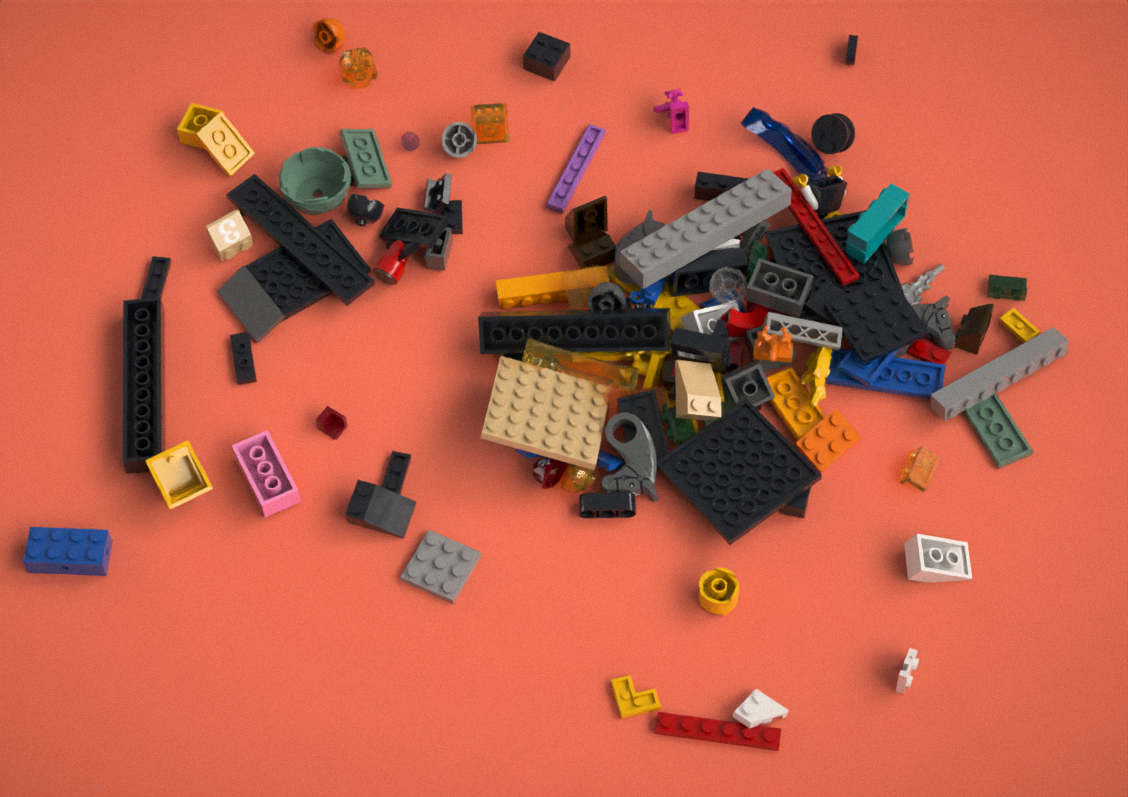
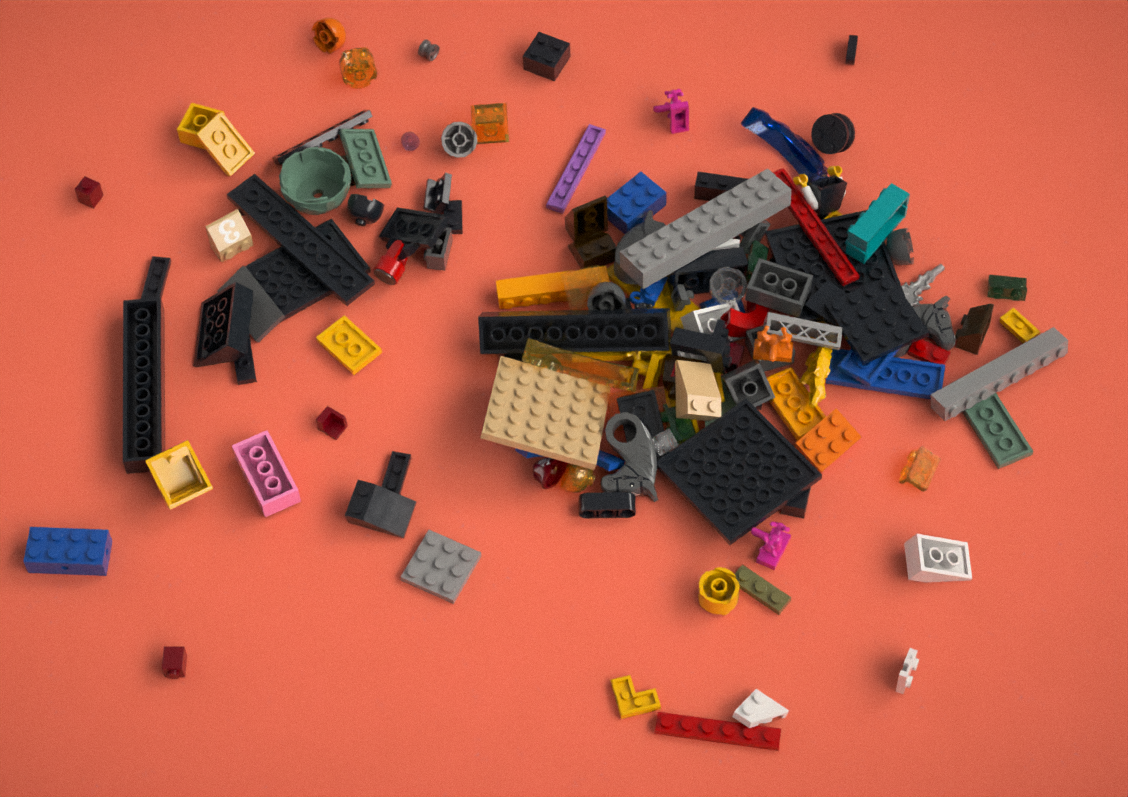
(89, 192): none -> dark red brick
(174, 662): none -> dark red brick
(224, 326): none -> black slope
(329, 134): none -> plate
(349, 345): none -> yellow plate
(428, 50): none -> dark grey wheel
(632, 202): none -> blue brick
(664, 442): none -> clear plate
(681, 297): none -> dark grey tile
(762, 590): none -> olive plate
(774, 544): none -> dark pink piece

